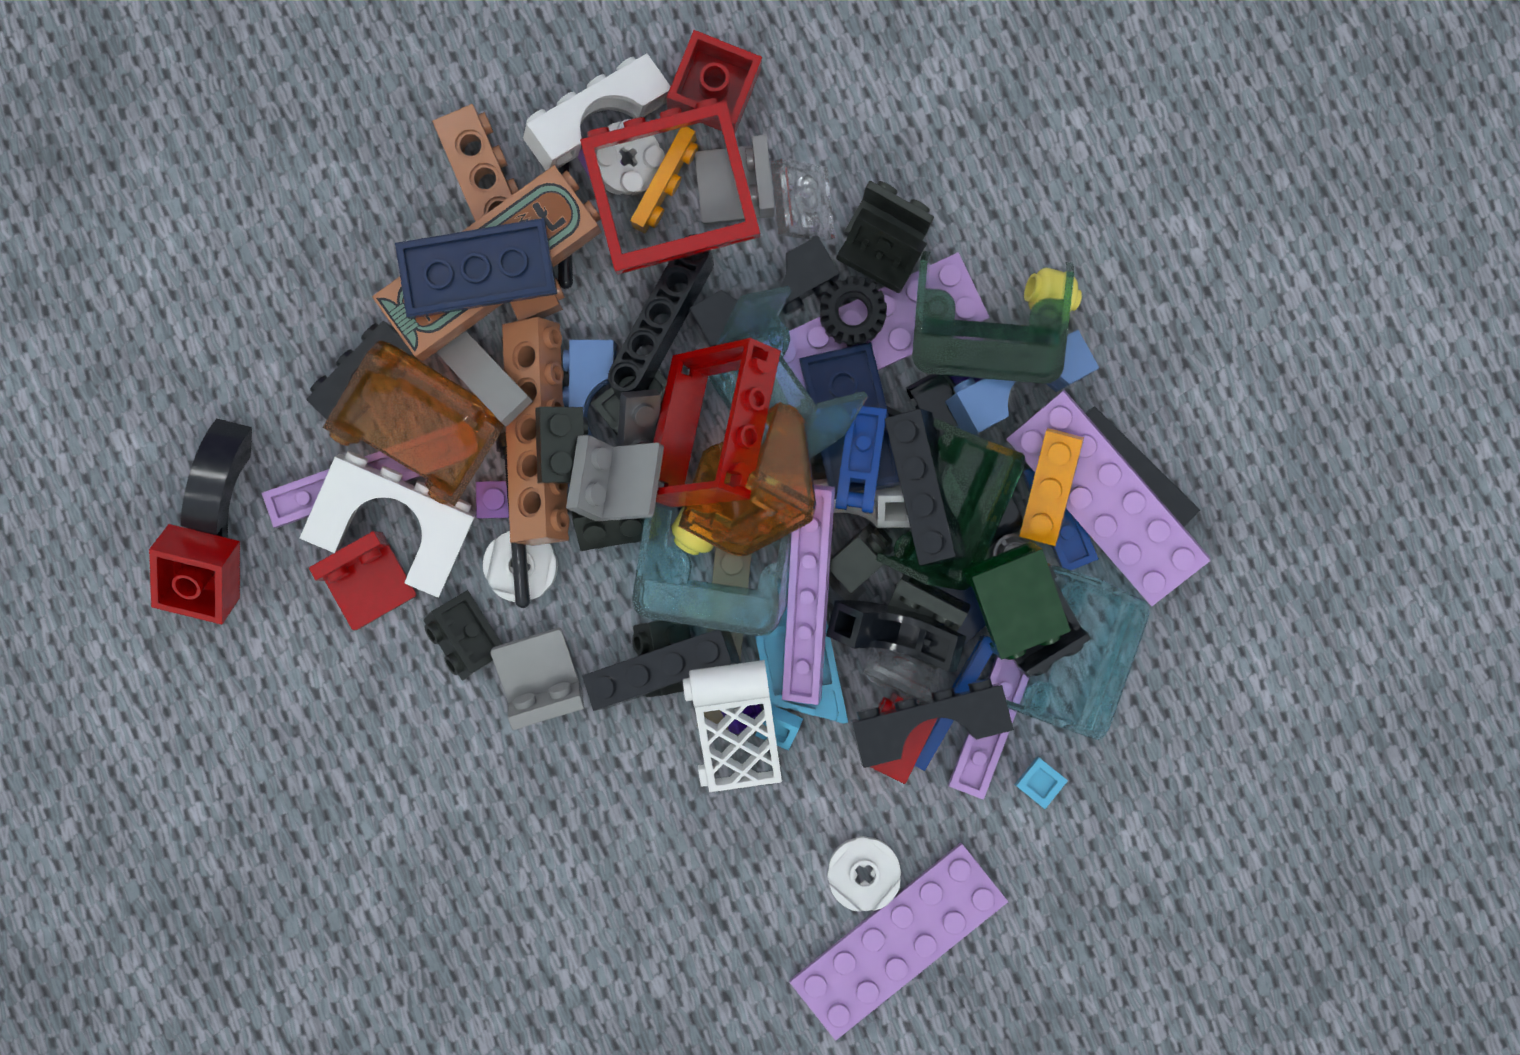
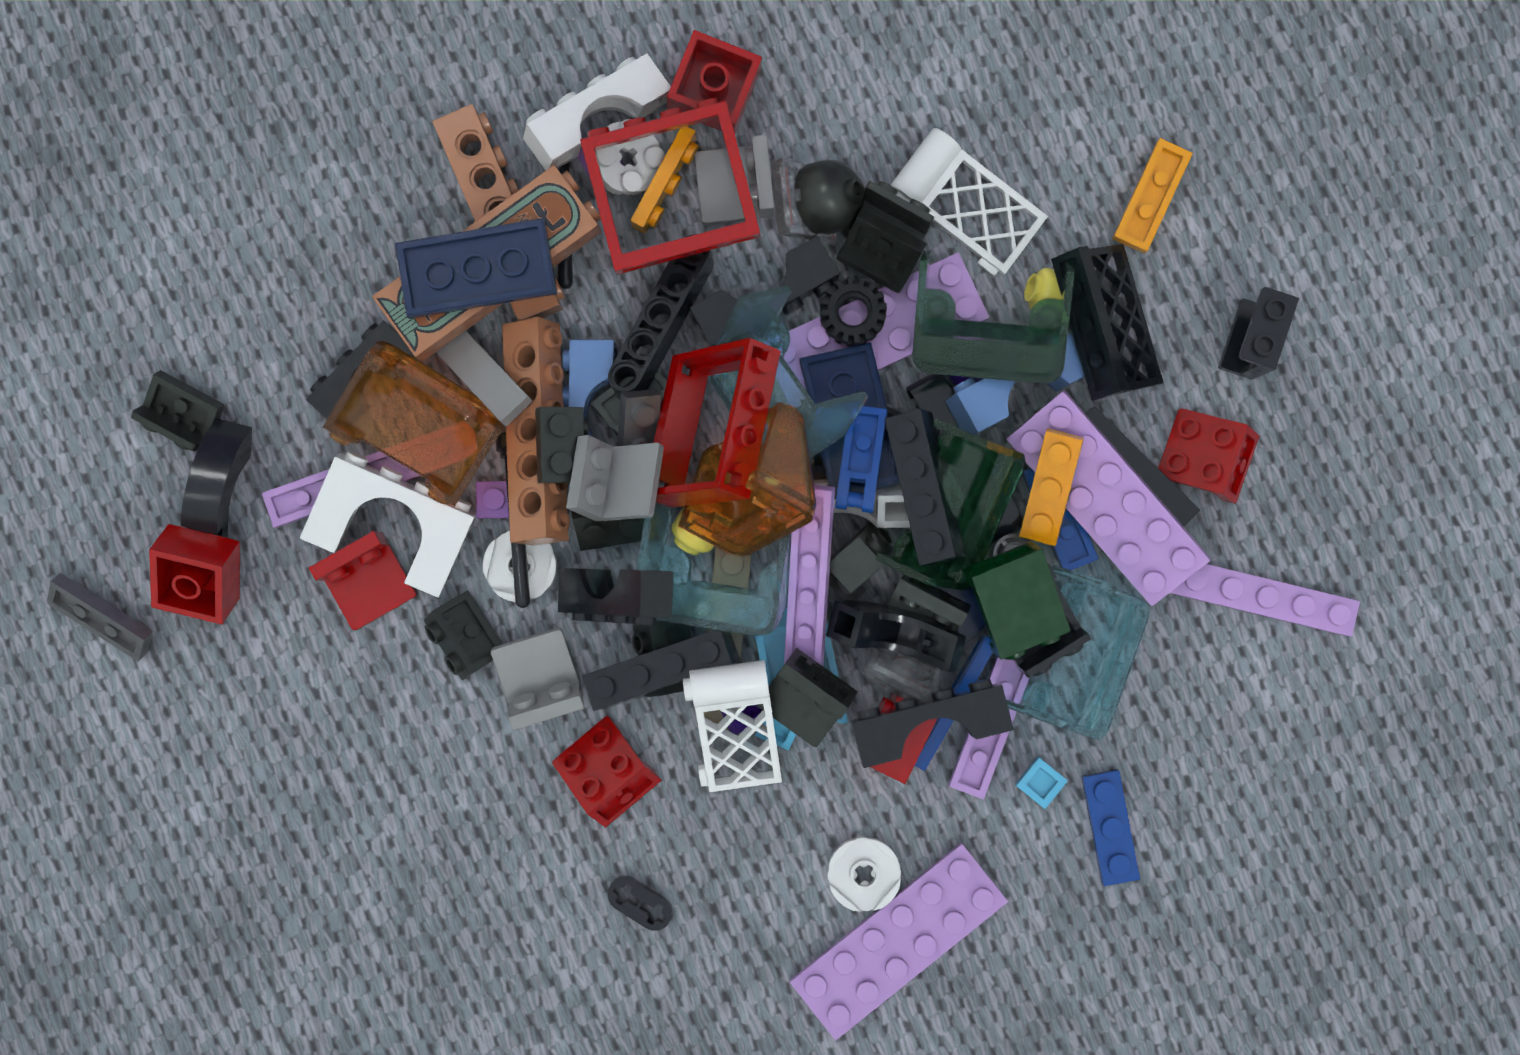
(99, 616): none -> flat silver plate
(177, 411): none -> pearl dark grey bracket
(605, 772): none -> red bracket
(634, 599): none -> black arch
(634, 910): none -> black beam
(808, 698): none -> pearl dark grey bracket
(829, 196): none -> pearl dark grey cylinder
(929, 172): none -> white piece
(1093, 323): none -> black fence
(1110, 827): none -> blue plate
(1152, 195): none -> light orange plate
(1209, 453): none -> red bracket
(1258, 334): none -> black panel
(1271, 599): none -> lavender plate

